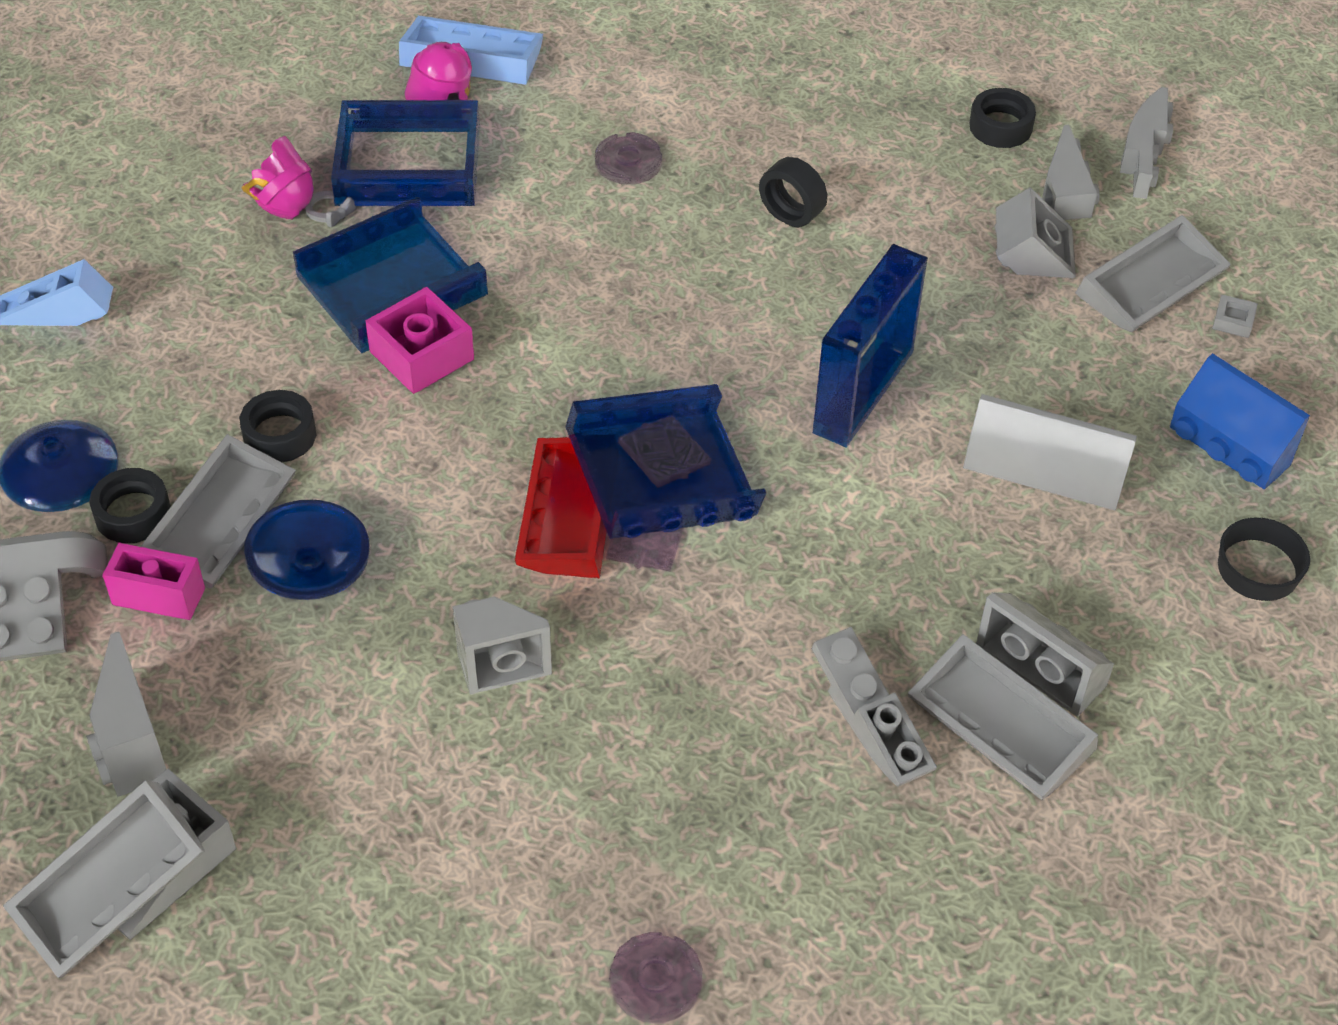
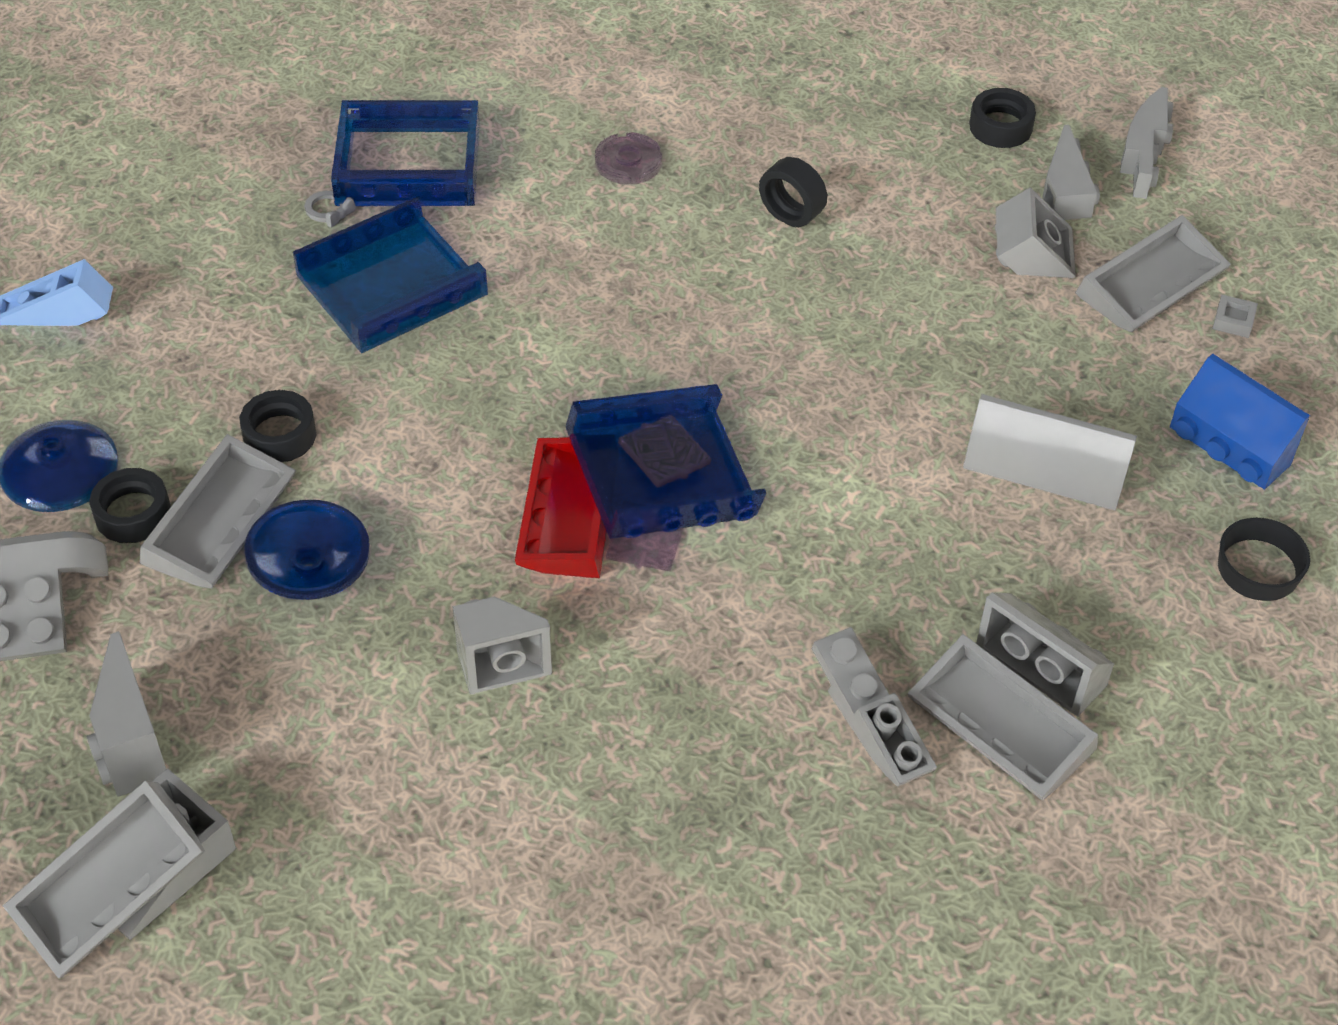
(154, 581): dark pink brick -> none
(285, 181): dark pink helmet -> none
(420, 340): dark pink brick -> none
(438, 72): dark pink helmet -> none
(493, 51): light blue slope -> none
(655, 994): tile -> none
(854, 384): clear blue window -> none

